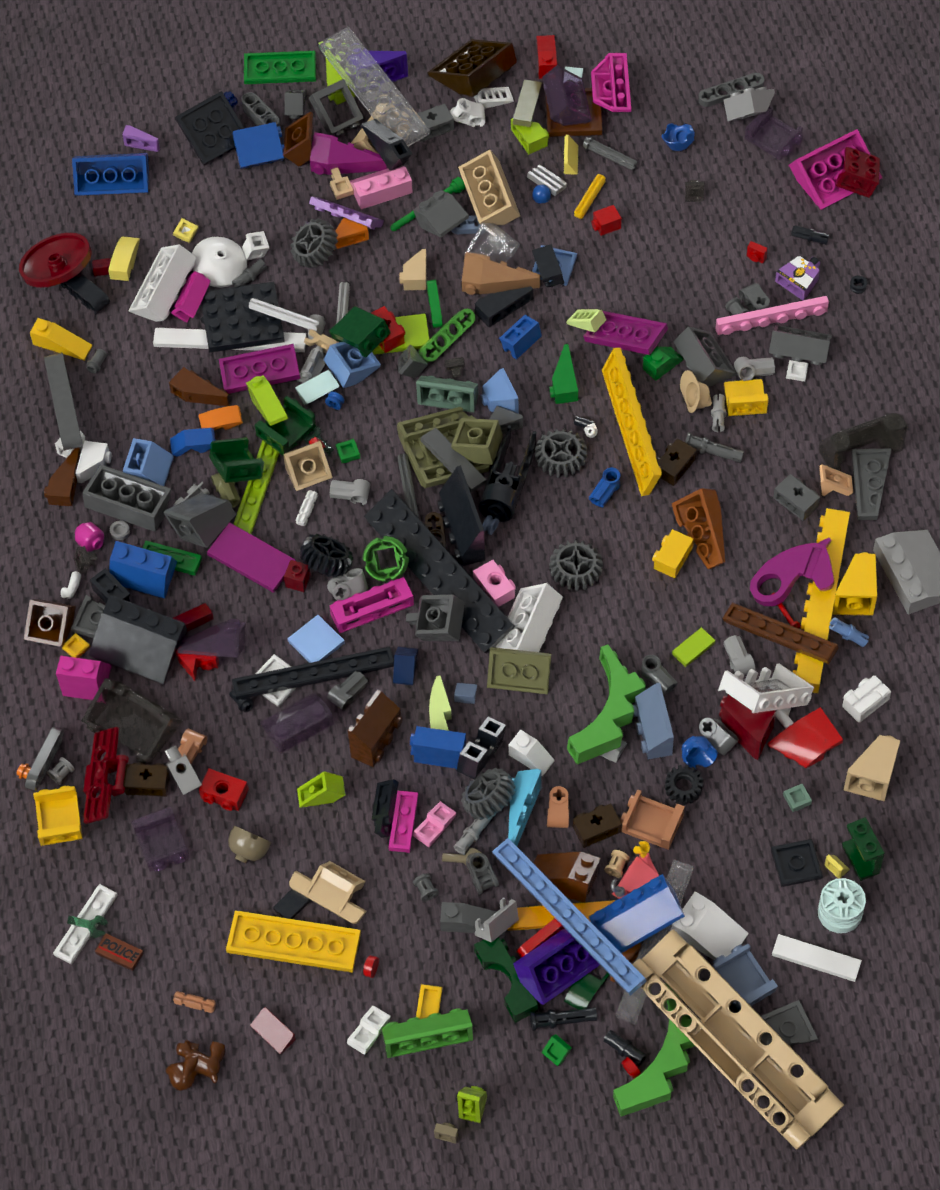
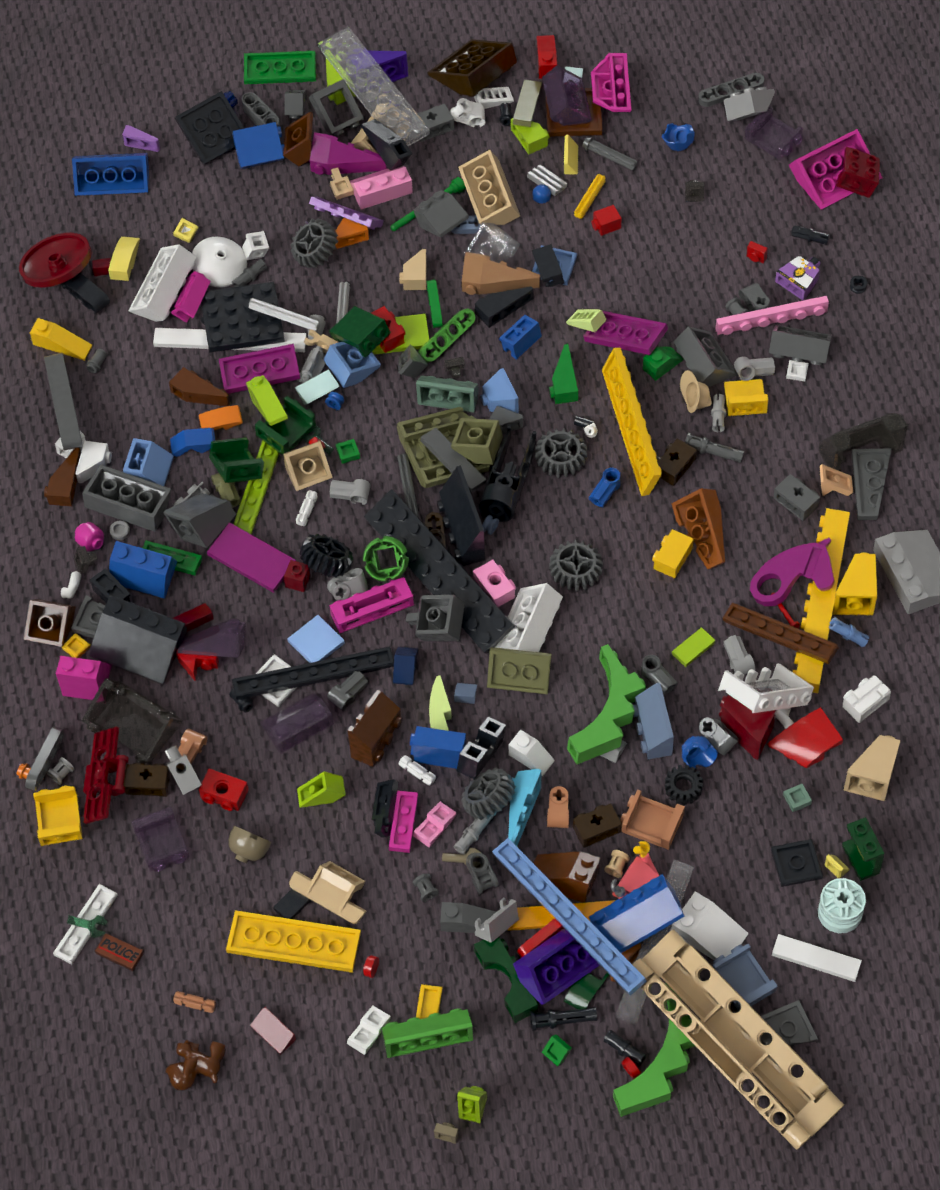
(417, 770): none -> white axle
(506, 114): none -> black pin

